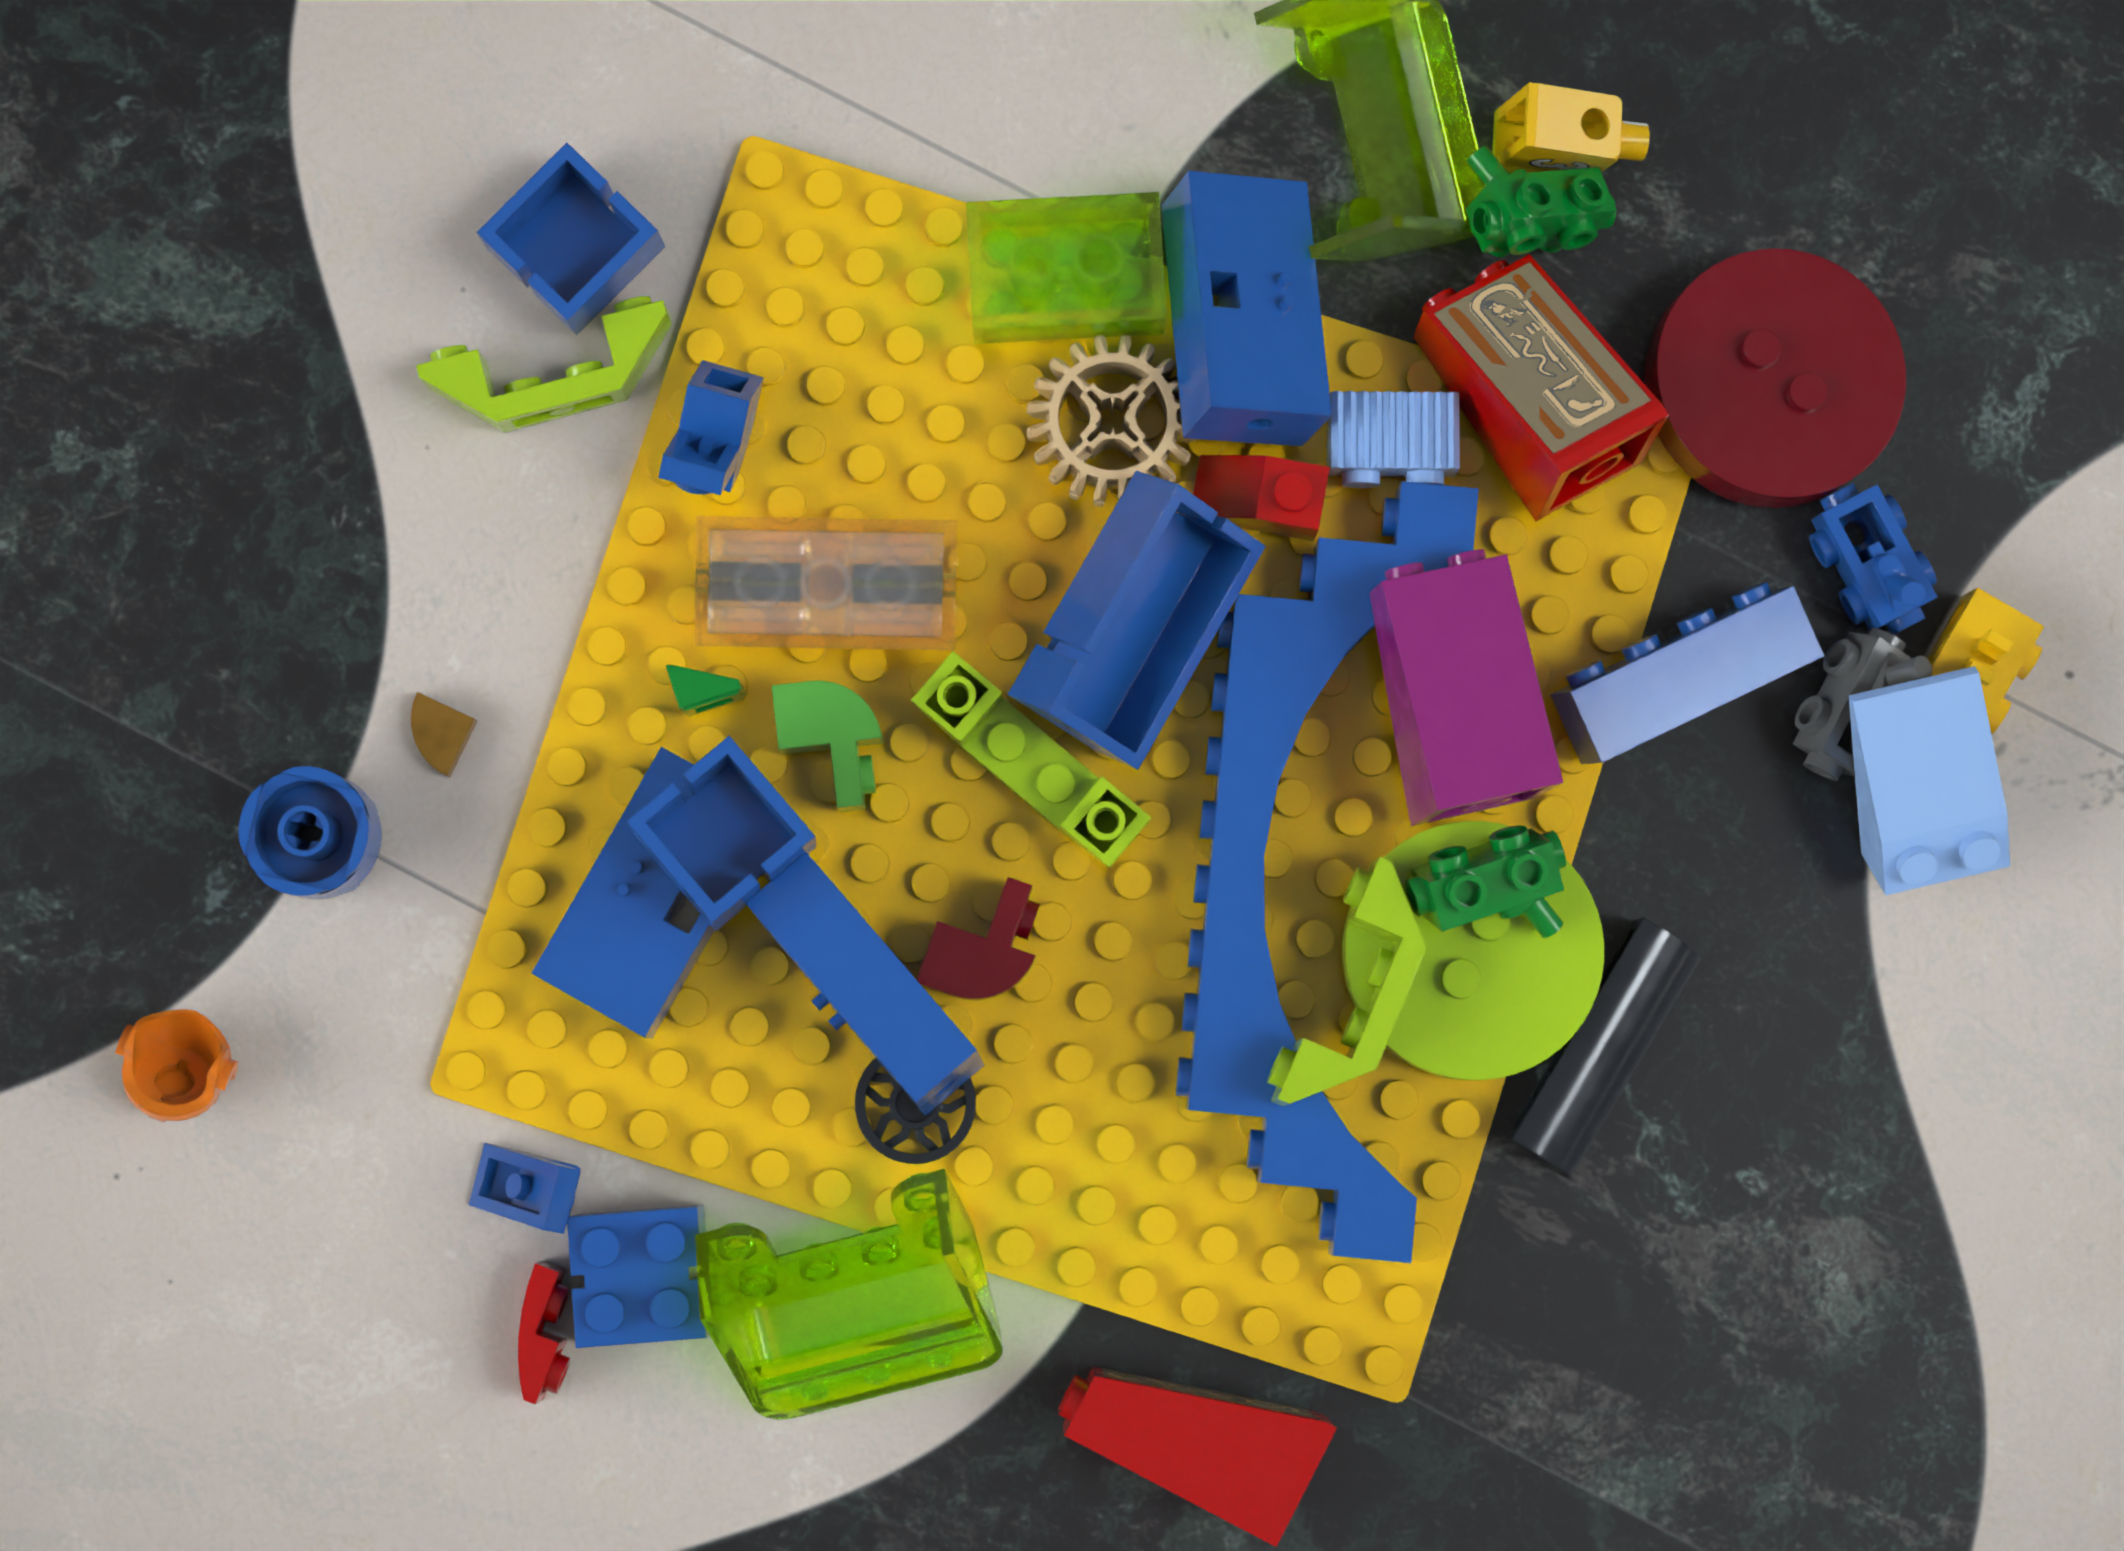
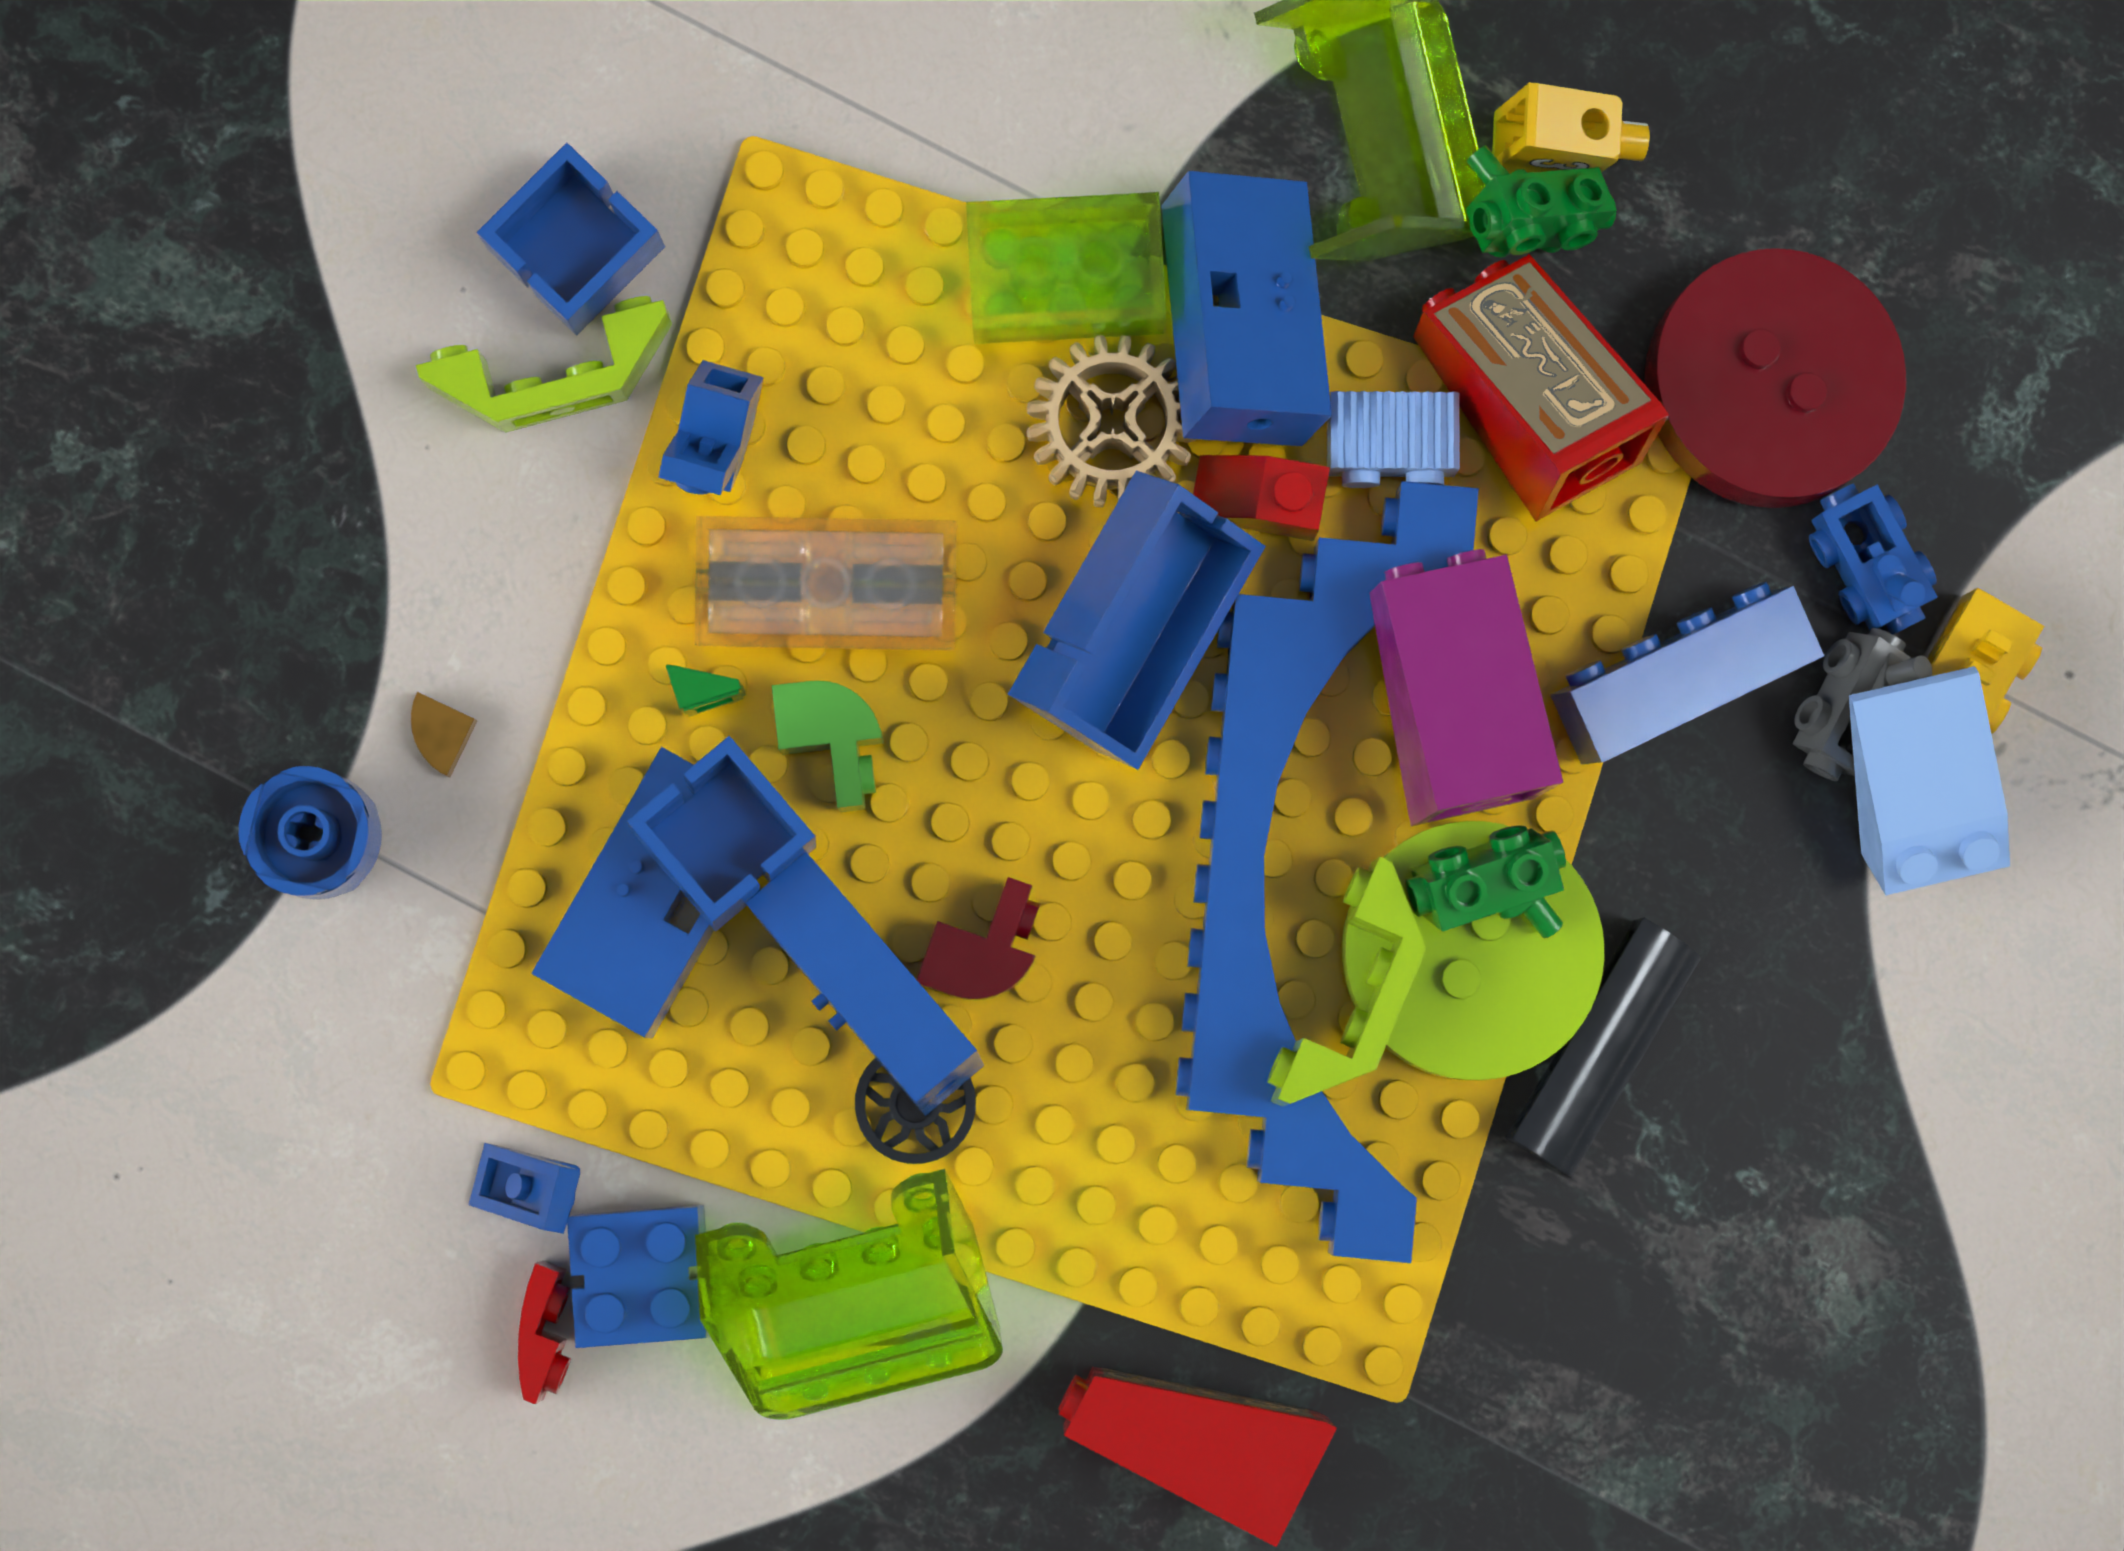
(174, 1064): orange cap -> none
(1029, 761): lime slope -> none

